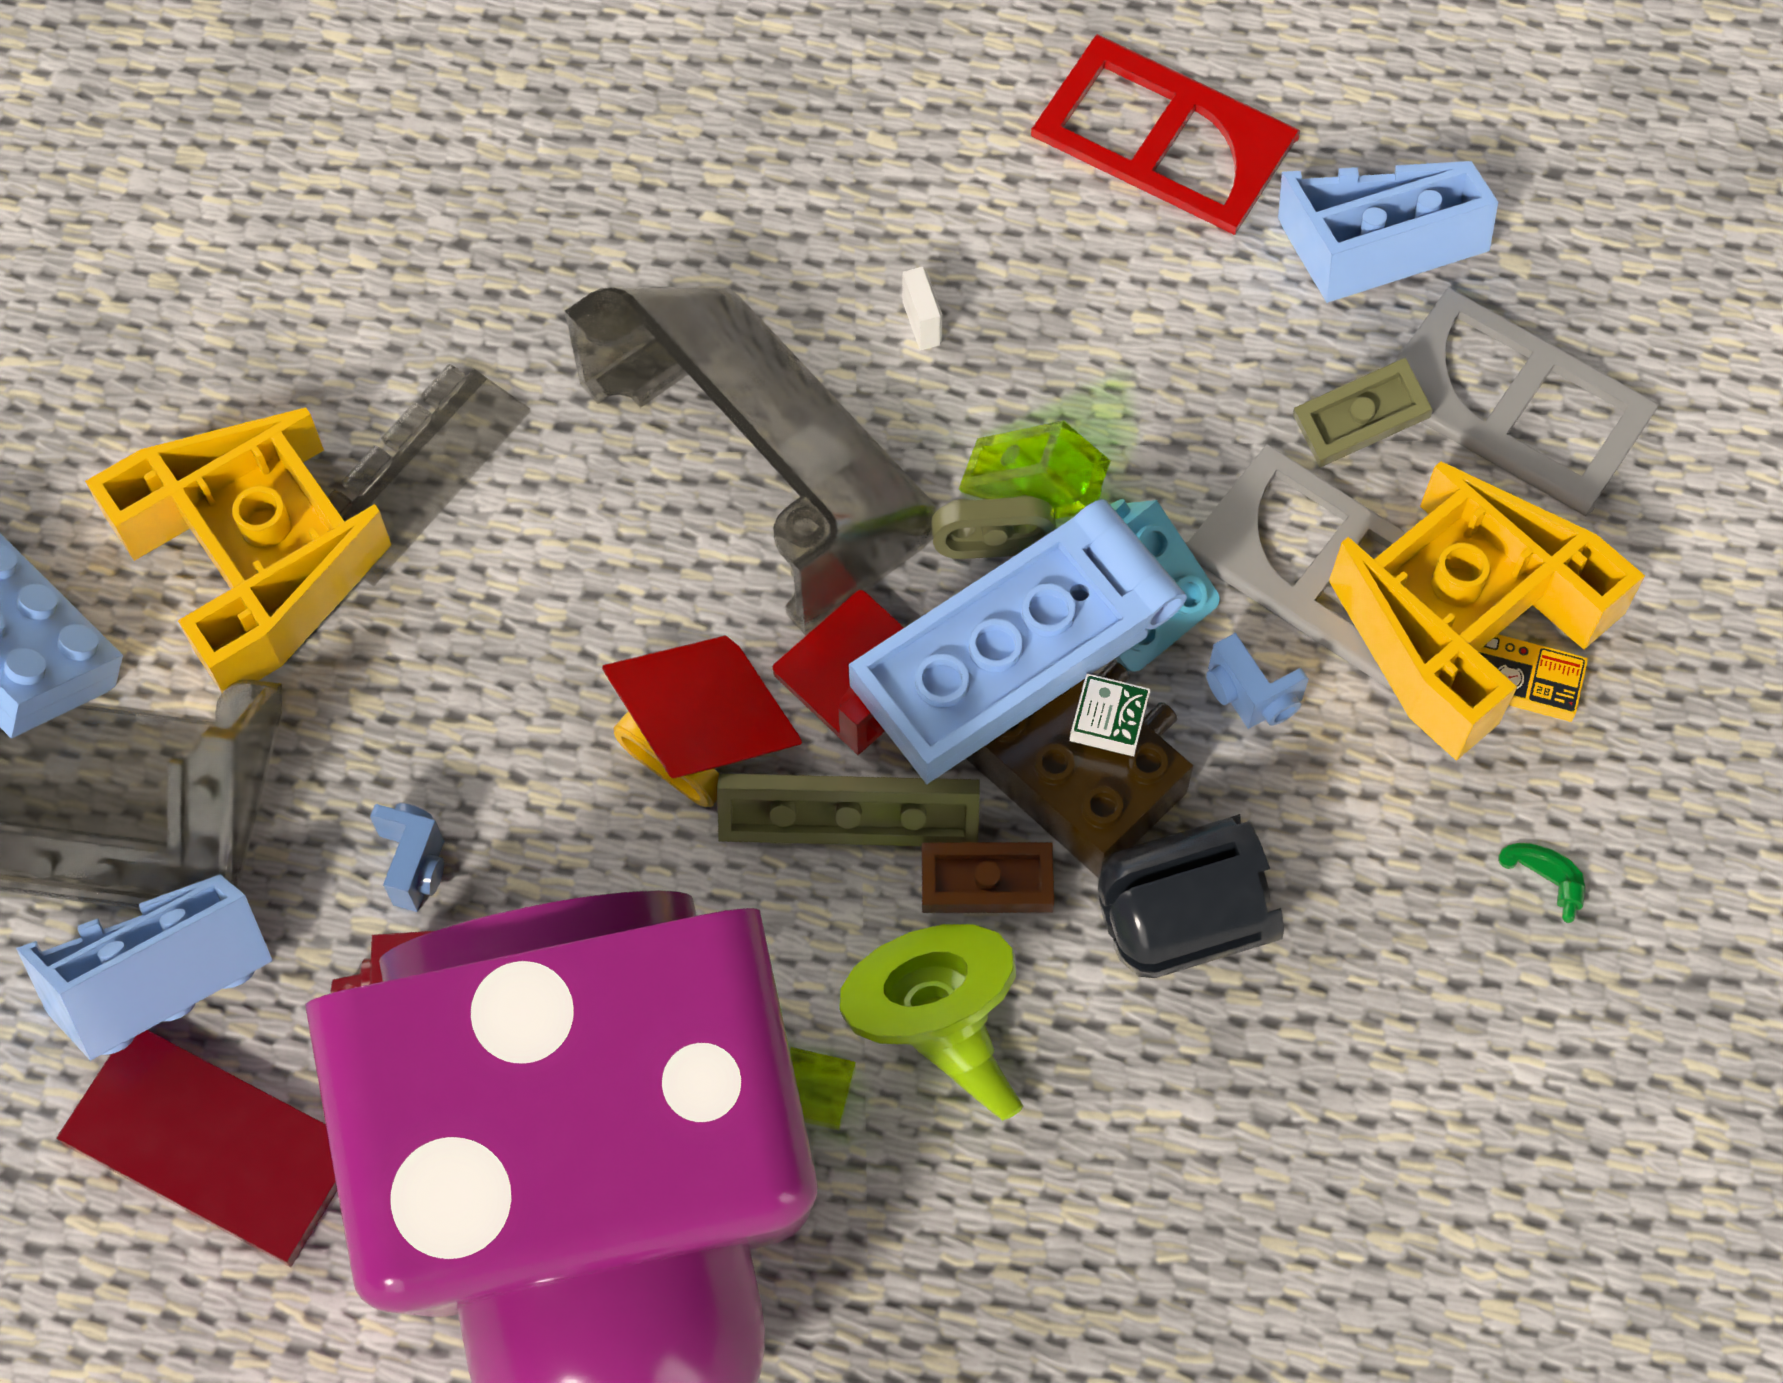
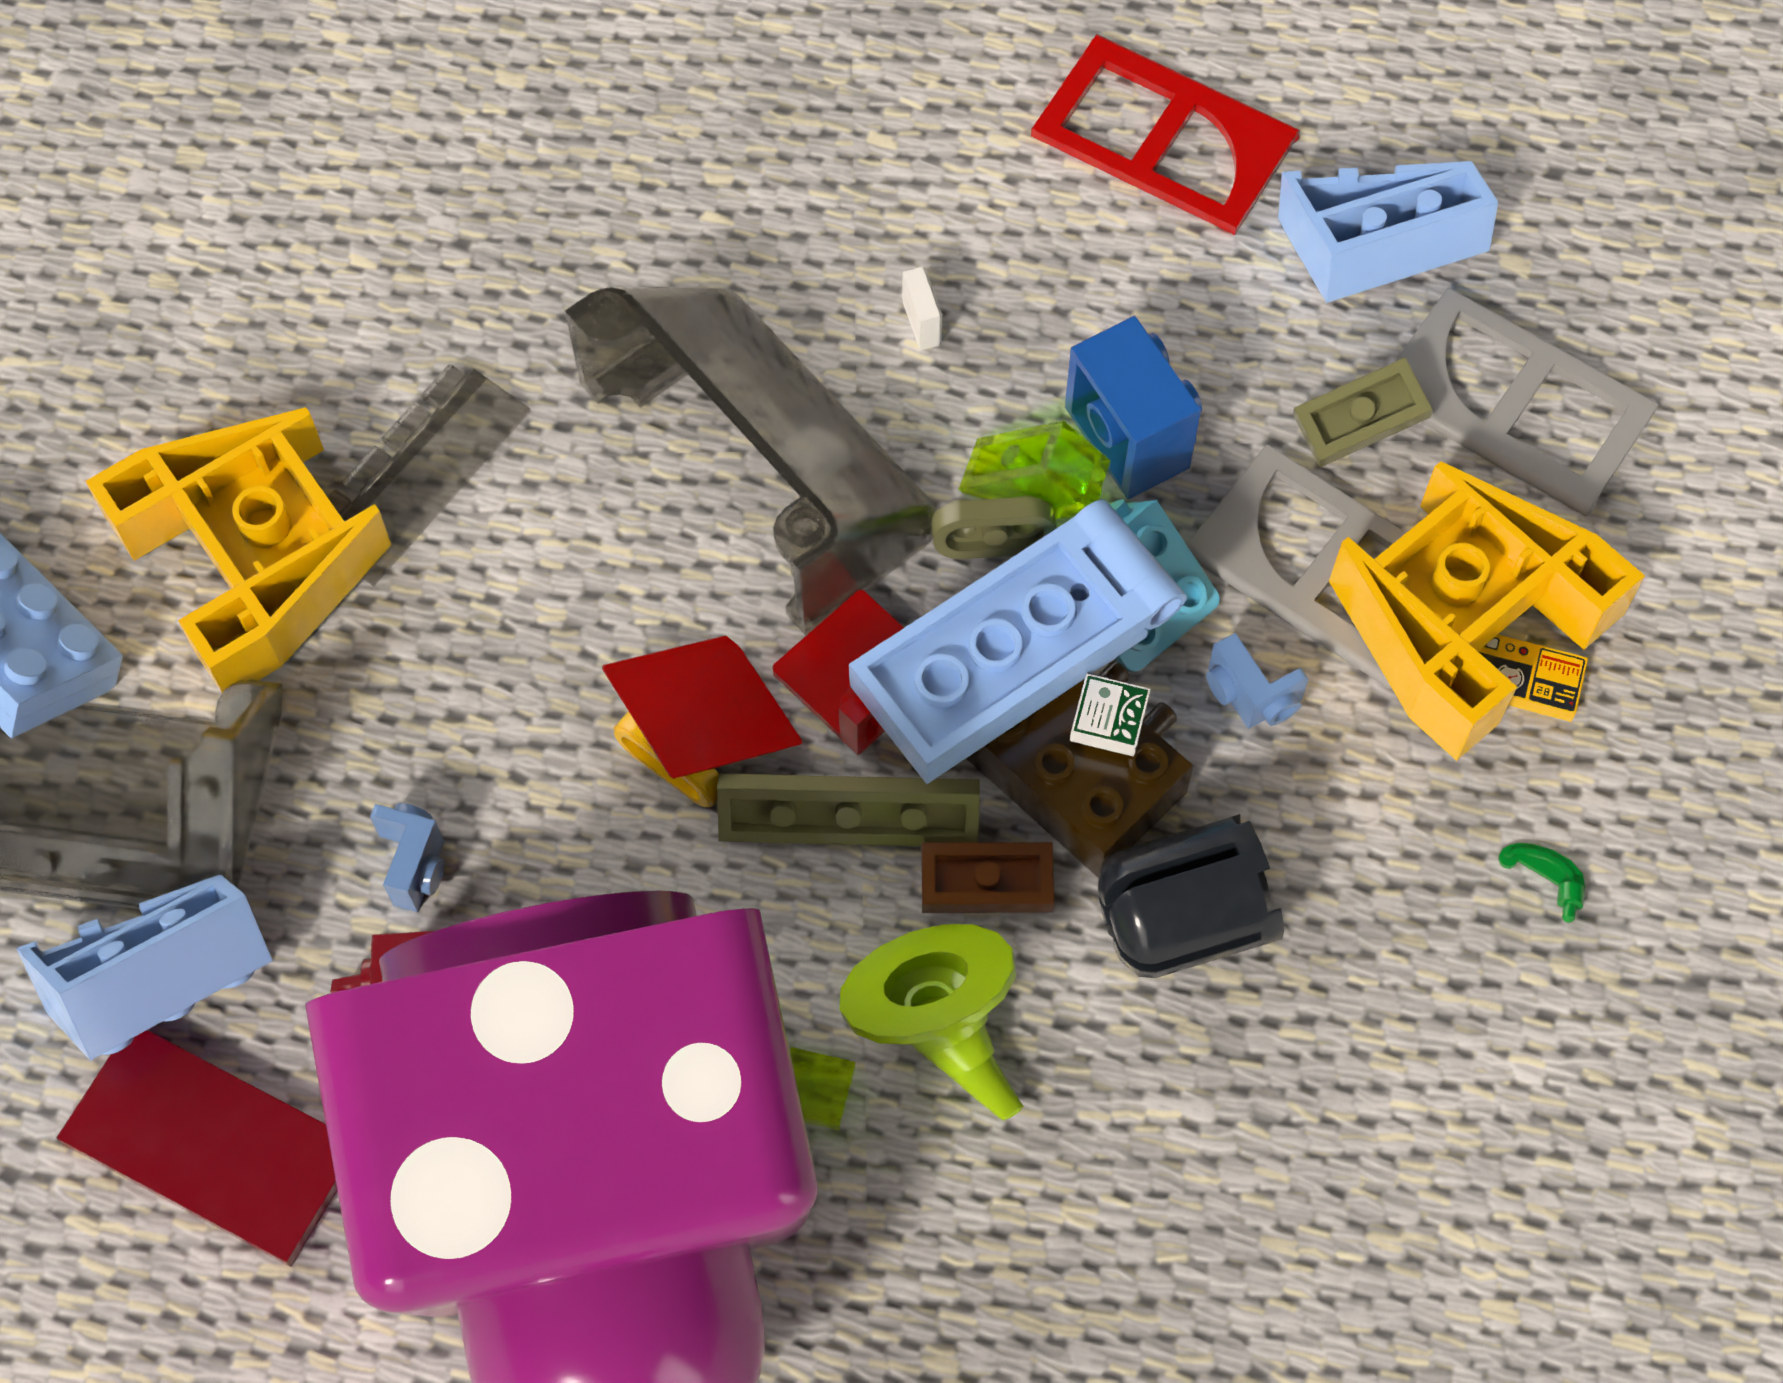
(1133, 406): none -> blue brick

